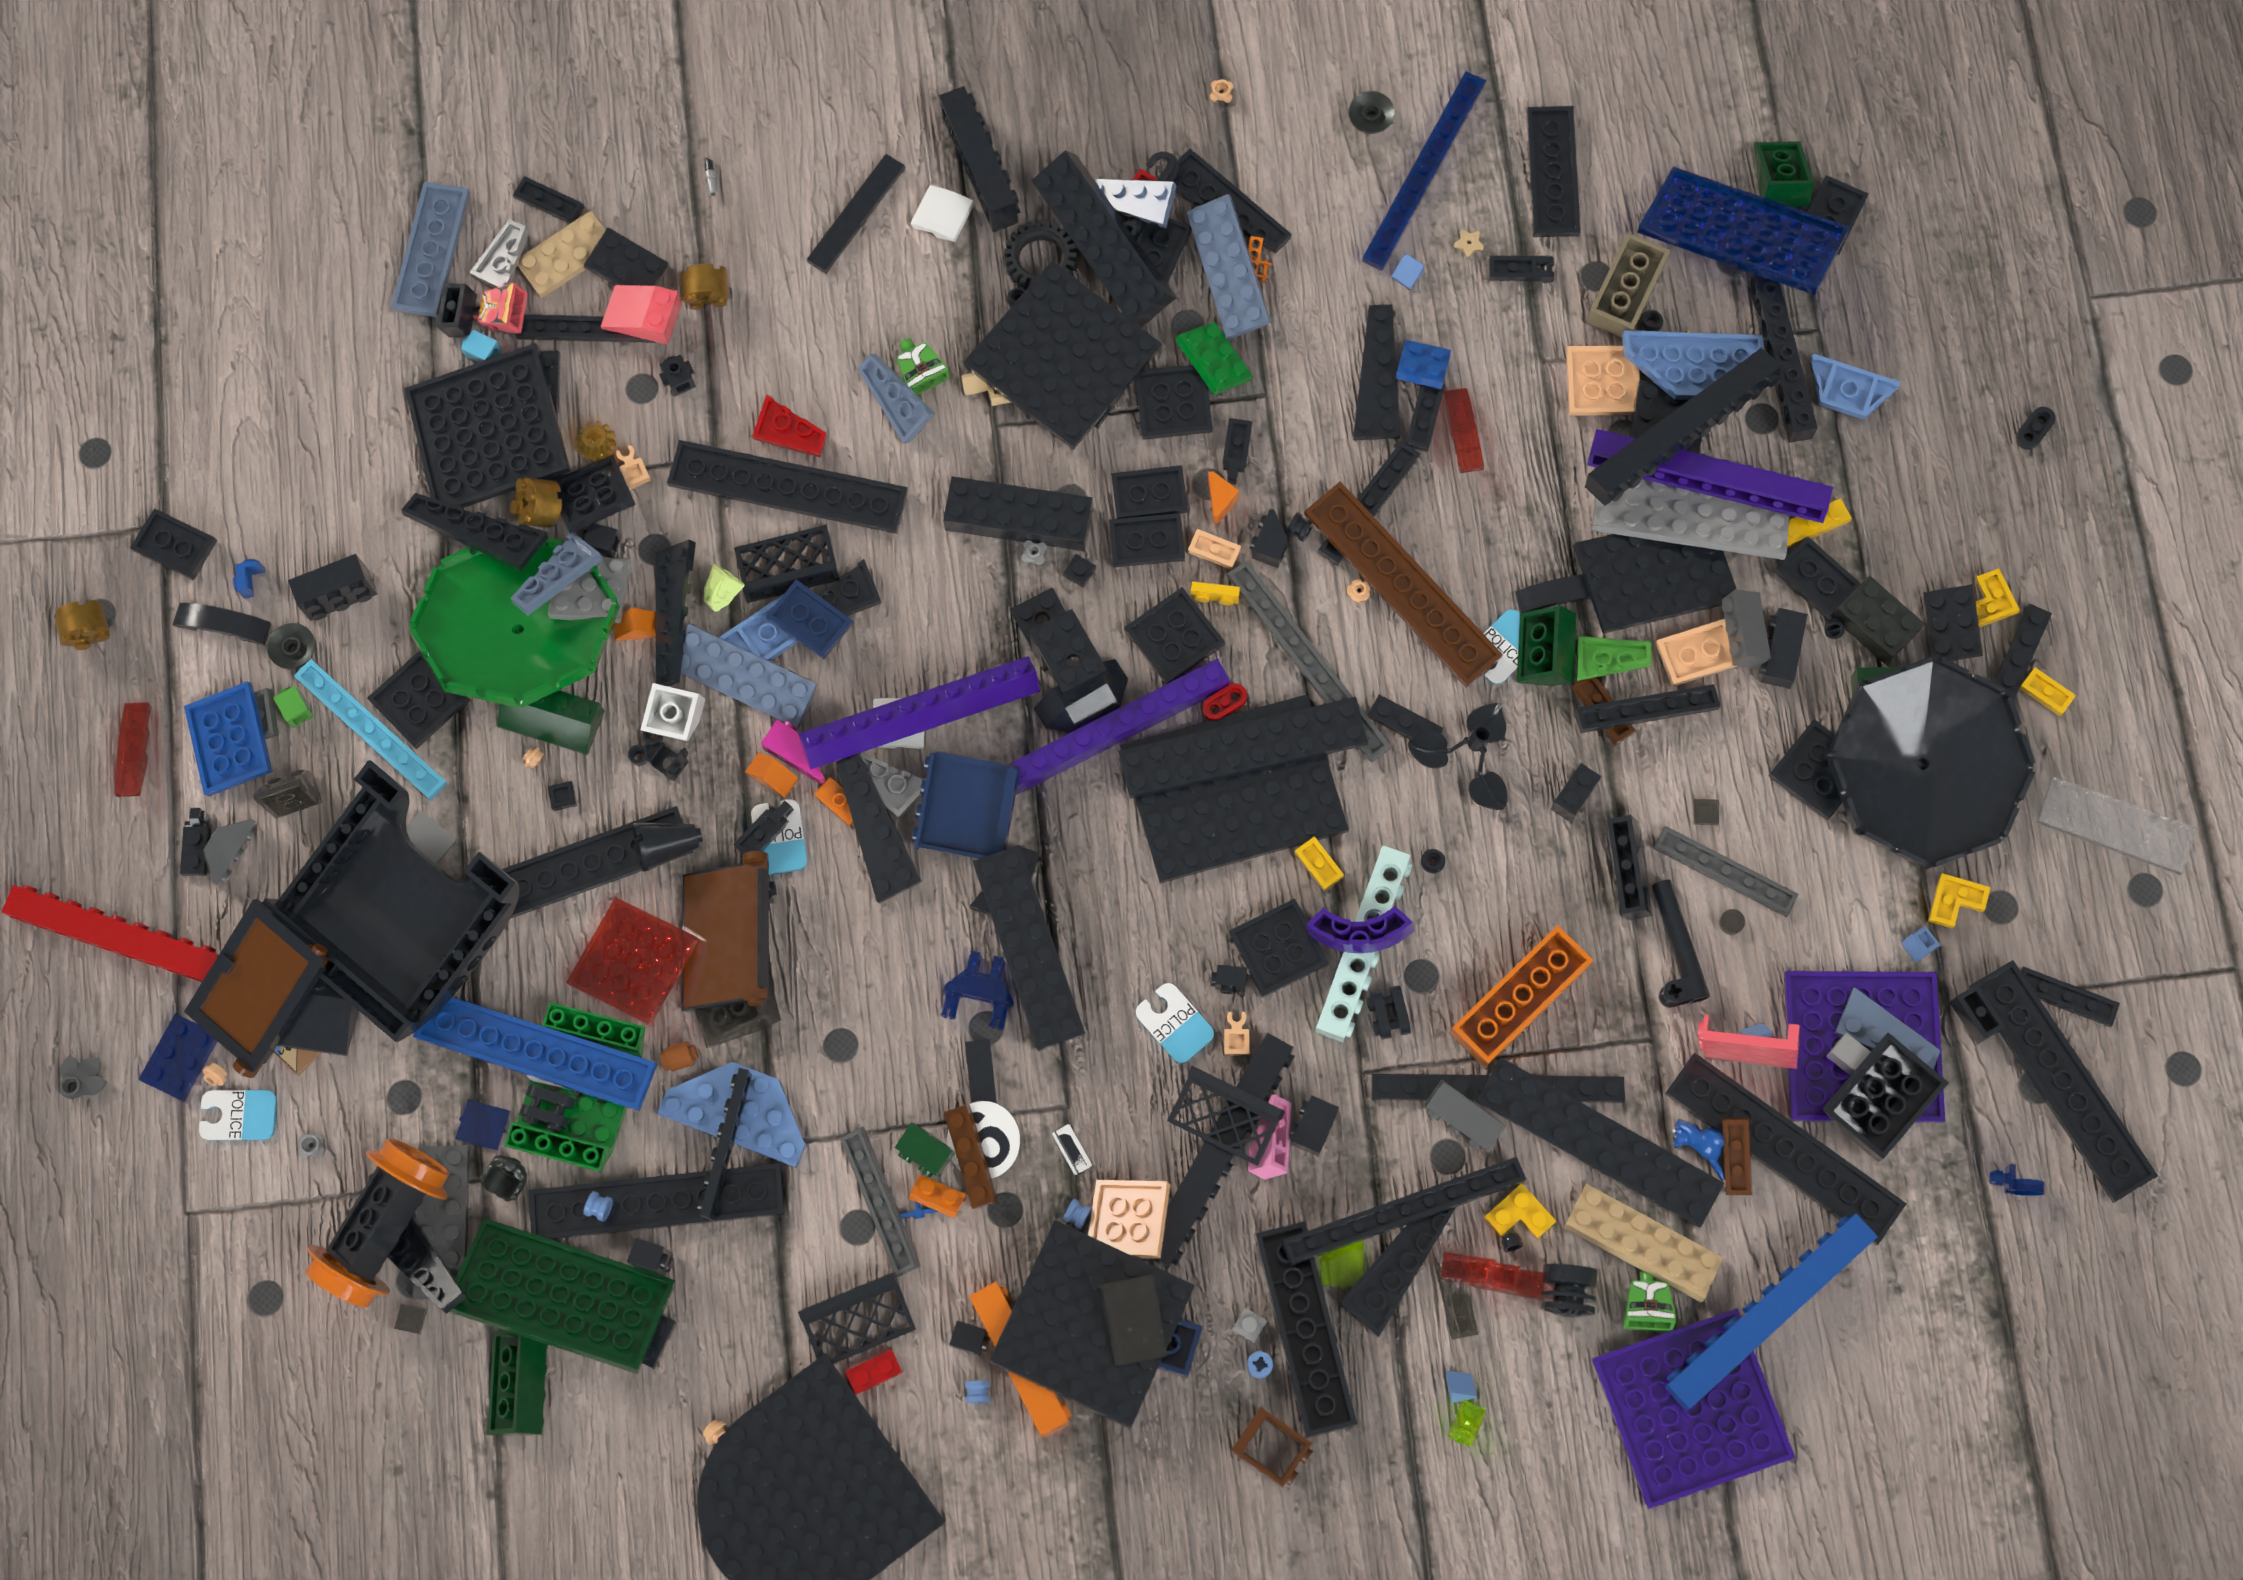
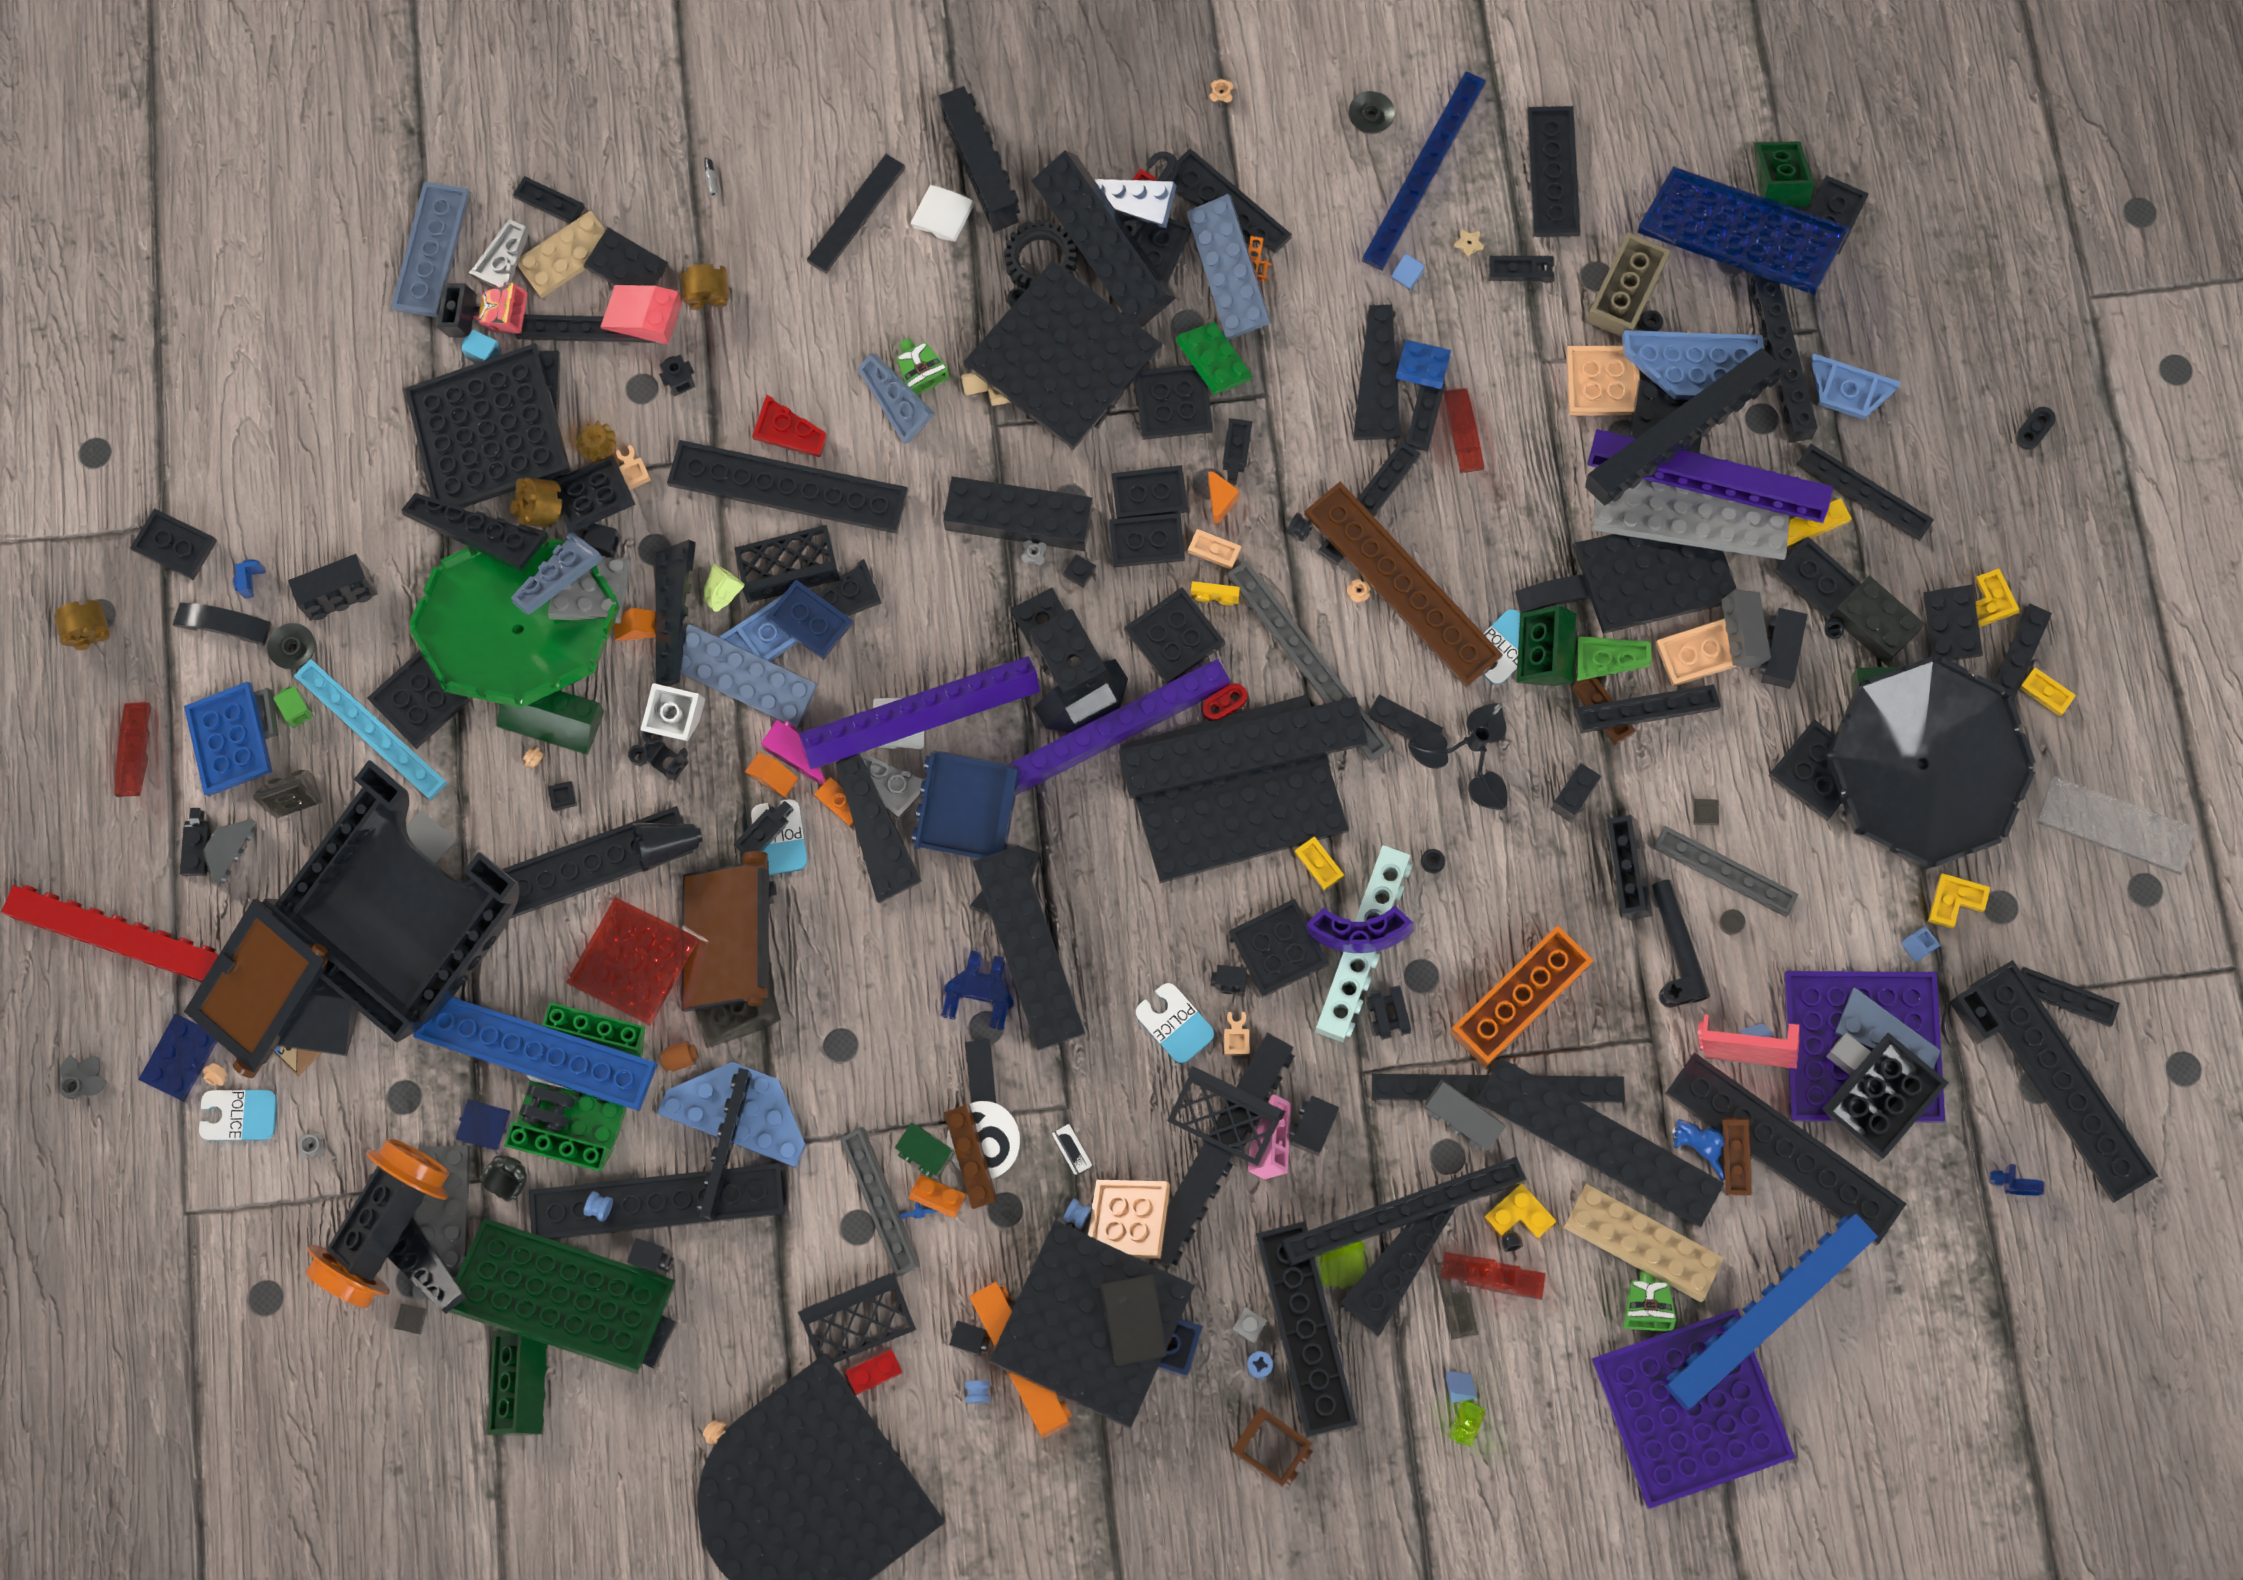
(1271, 541): black slope -> none
(1569, 1289): black wheel -> none
(1865, 492): none -> black plate

